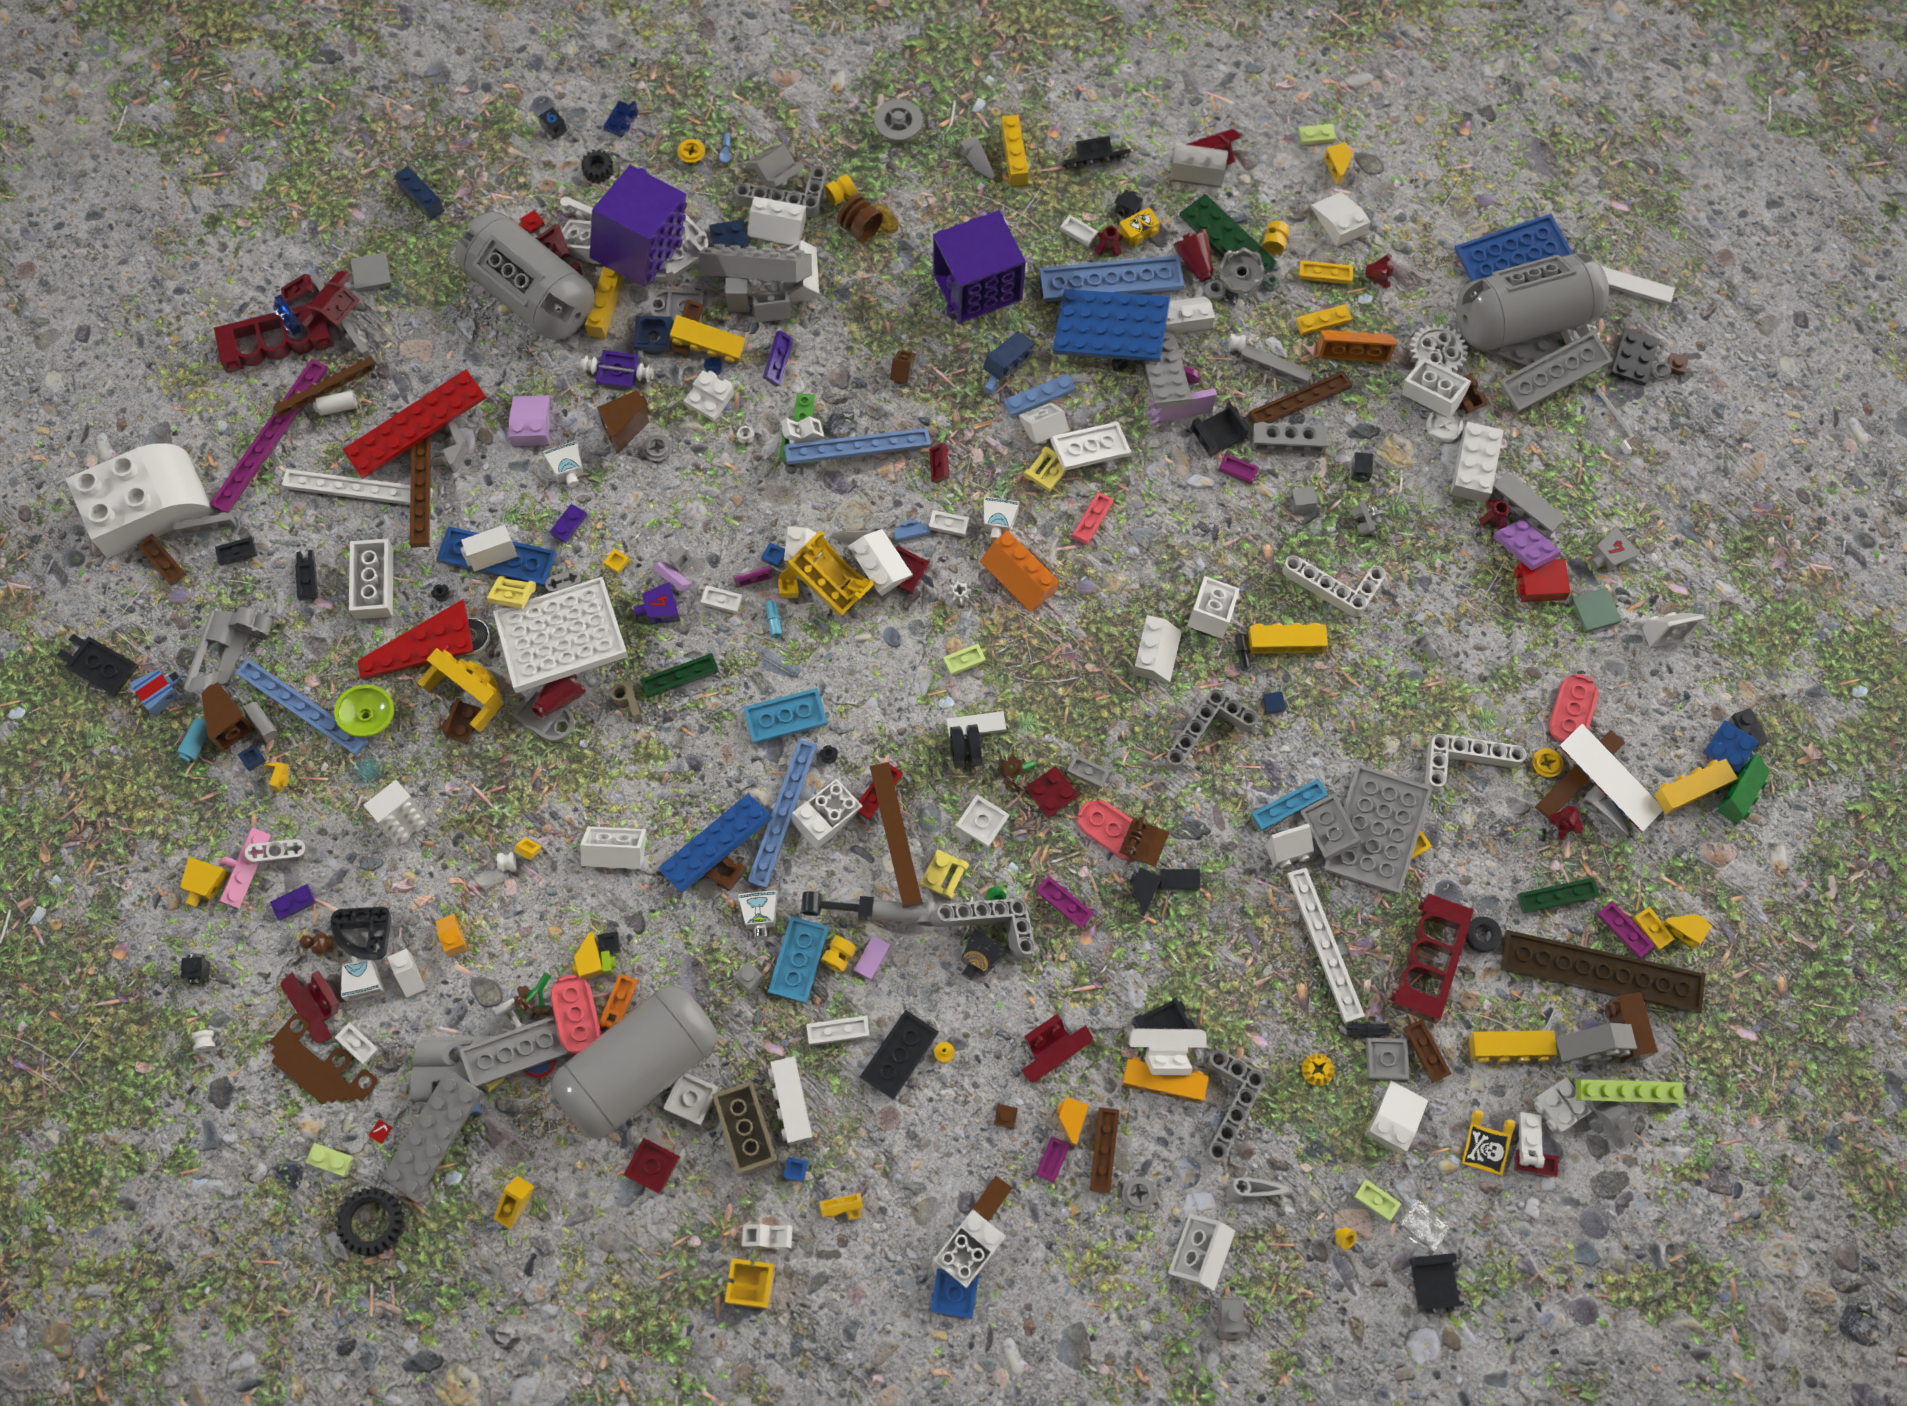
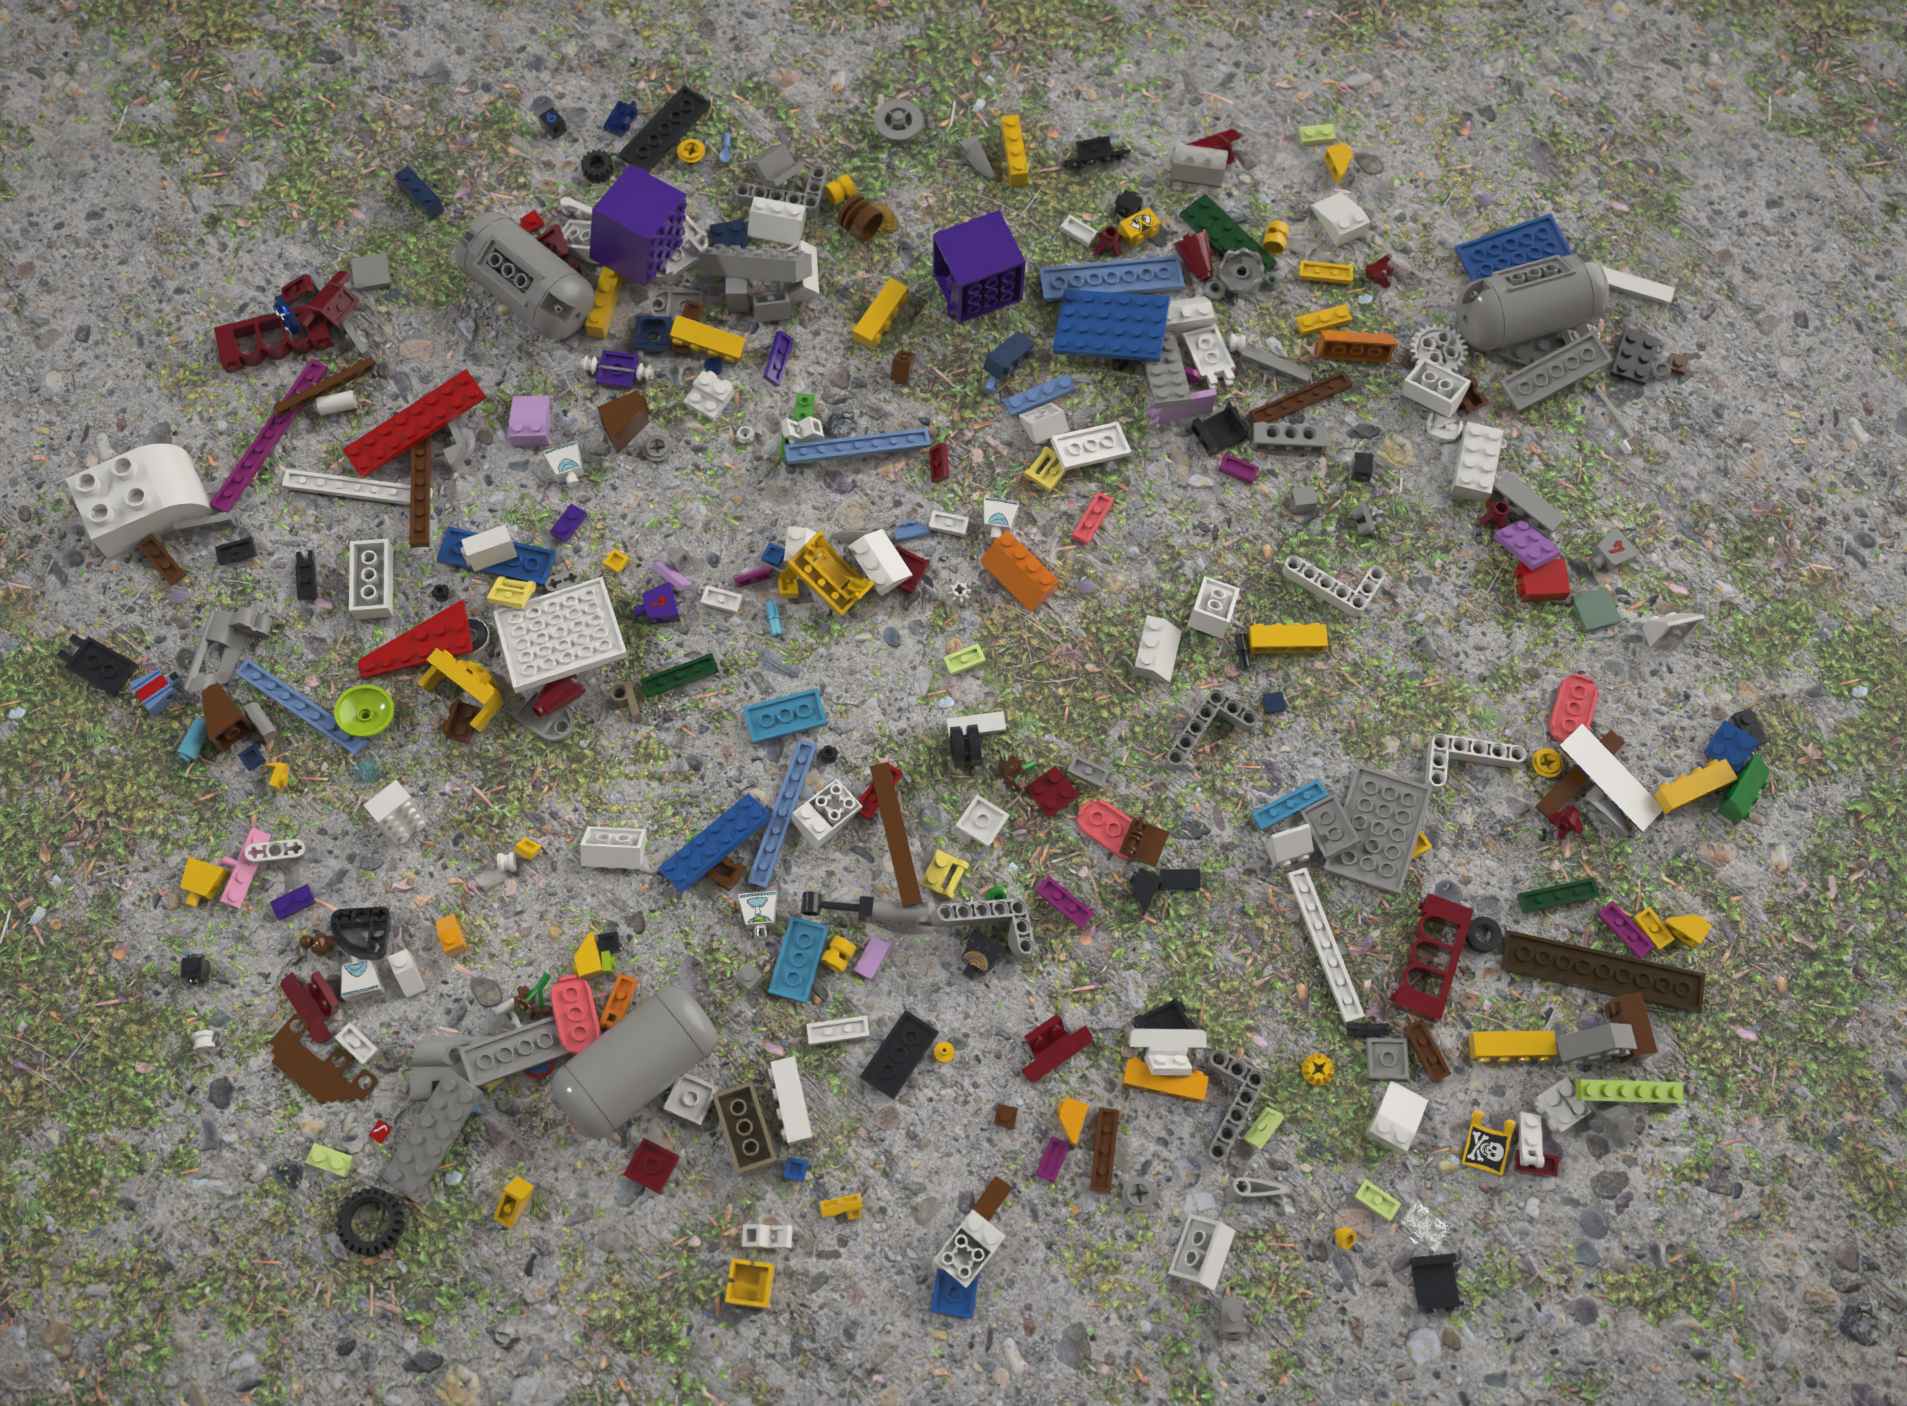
(665, 129): none -> black plate
(881, 313): none -> yellow brick
(1210, 355): none -> white tile
(1263, 1128): none -> yellowish green plate

